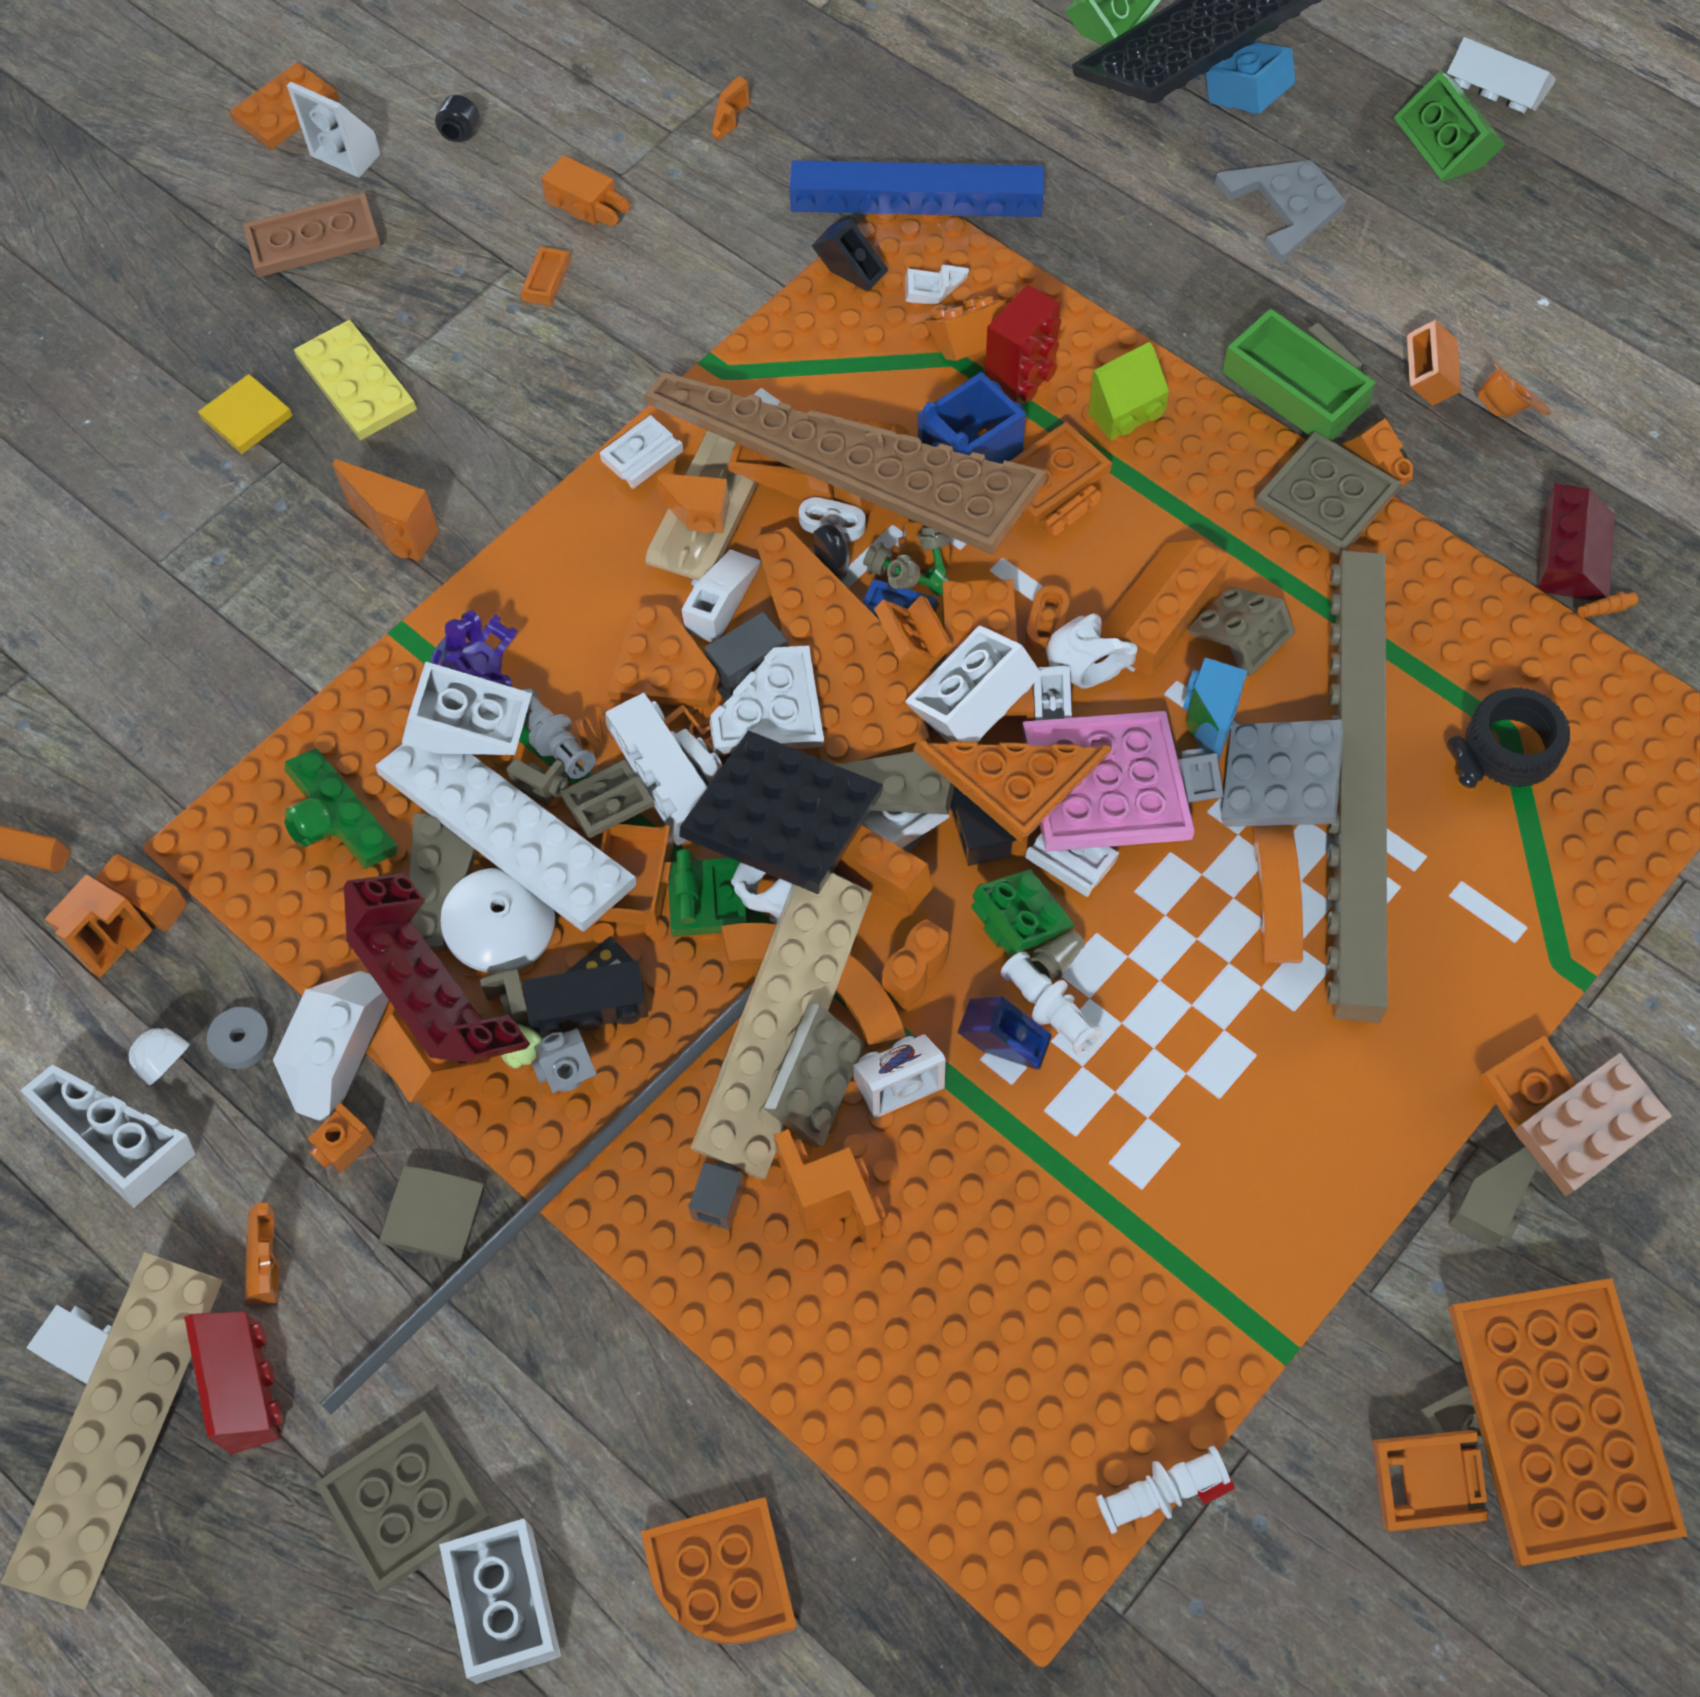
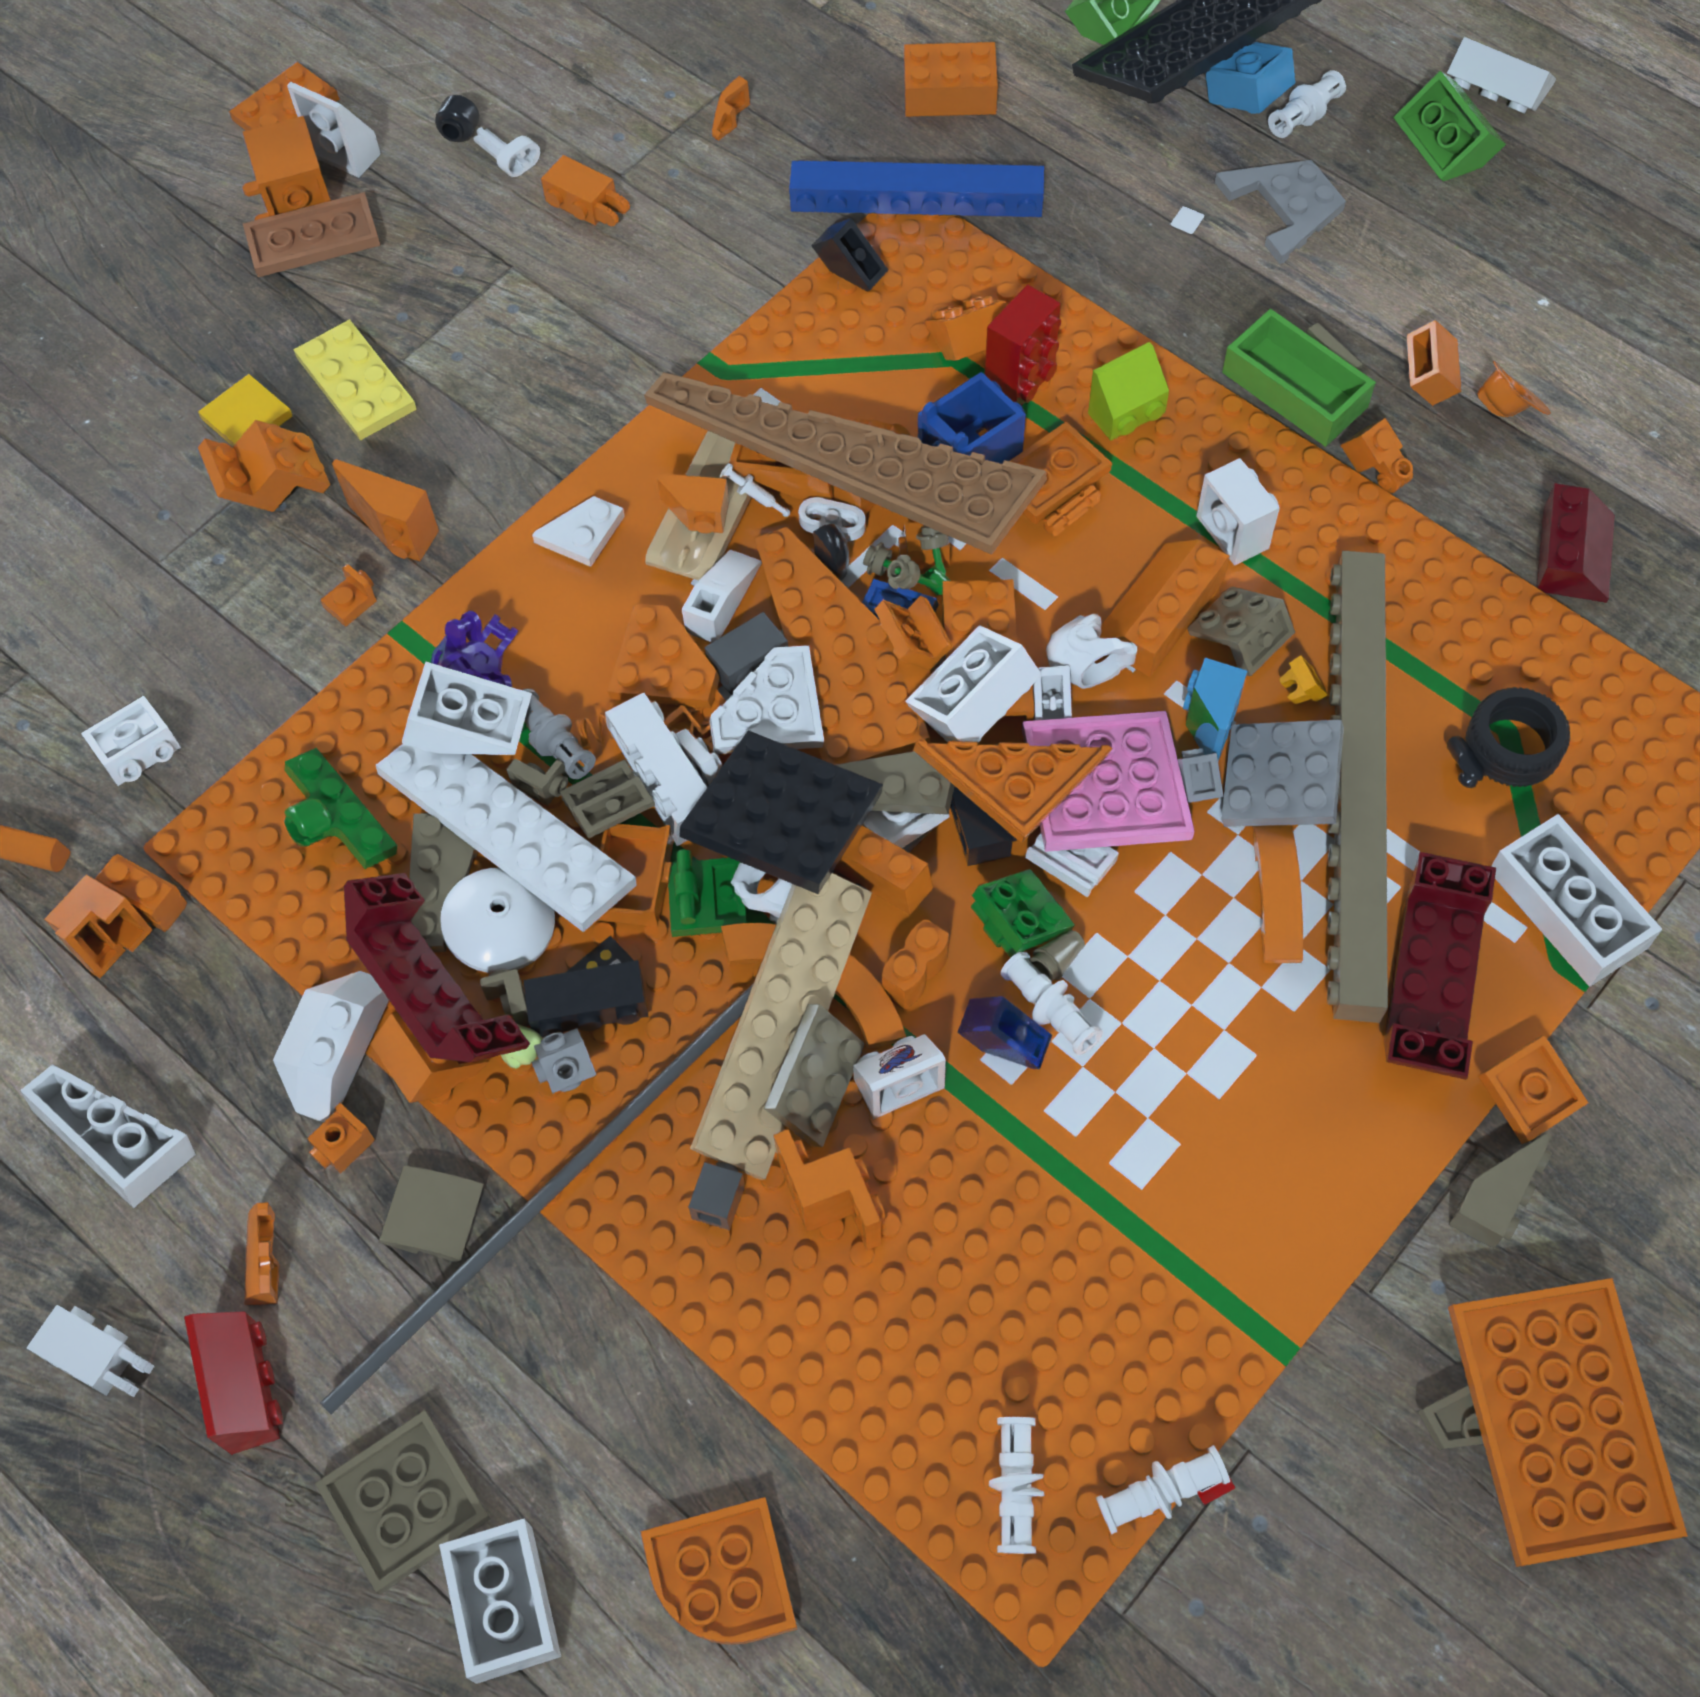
(111, 1434): tan plate -> none
(131, 741): none -> white plate
(155, 1053): white piece -> none
(248, 1050): light grey piece -> none
(263, 466): none -> orange bracket
(284, 167): none -> orange container
(350, 597): none -> orange bracket
(512, 157): none -> white piece
(545, 276): orange tile -> none
(582, 530): none -> white wing
(641, 451): white plate -> none
(749, 487): none -> white piece
(933, 287): white slope -> none
(950, 79): none -> orange brick
(1016, 1485): none -> white piece
(1044, 620): orange plate -> none
(1187, 220): none -> white sticker
(1237, 511): none -> white brick
(1307, 104): none -> white piece
(1307, 681): none -> light orange tile
(1327, 493): dark tan plate -> none
(1436, 1480): orange container -> none
(1438, 965): none -> dark red slope
(1574, 900): none -> white brick
(1592, 1124): nougat plate -> none
(1610, 604): orange animal -> none

